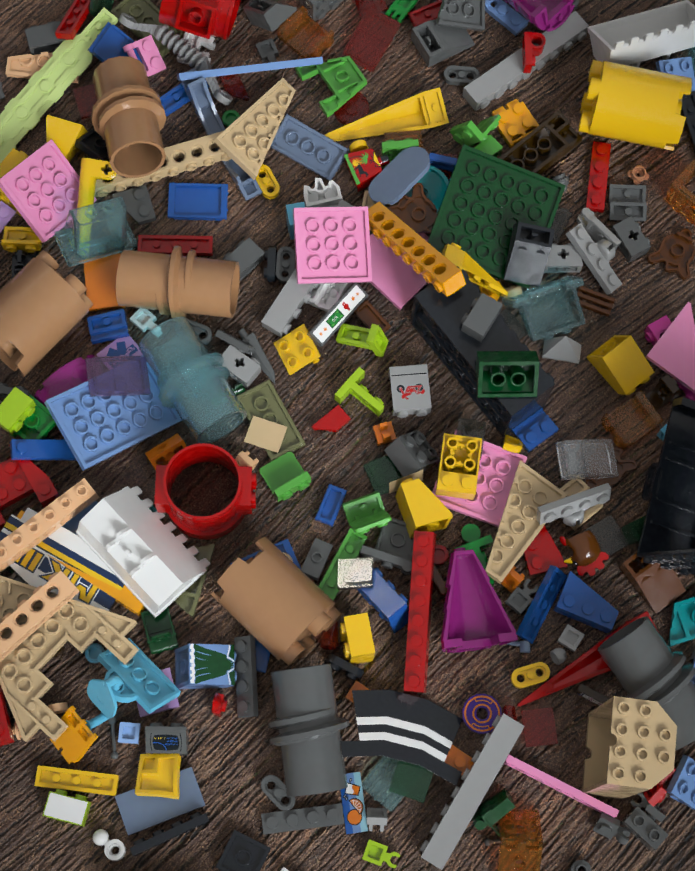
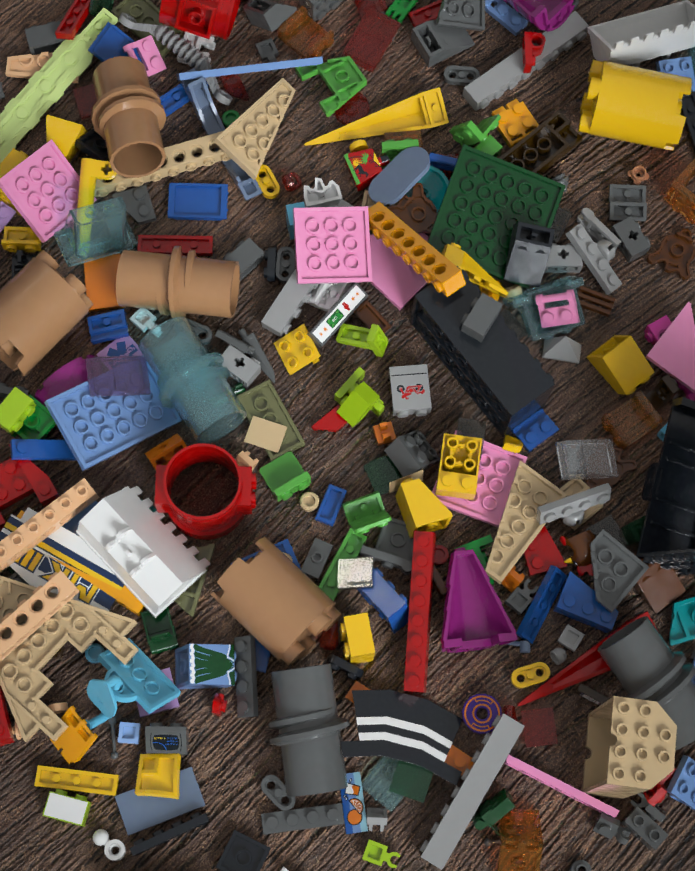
(289, 183): none -> clear red tile
(309, 148): sand blue tile -> none
(309, 501): none -> tan tile
(358, 403): none -> lime brick
(470, 533): green tile -> none
(507, 373): dark green slope -> none
(559, 314): none -> bright pink plate
(598, 176): red plate -> none
(613, 570): none -> dark grey plate

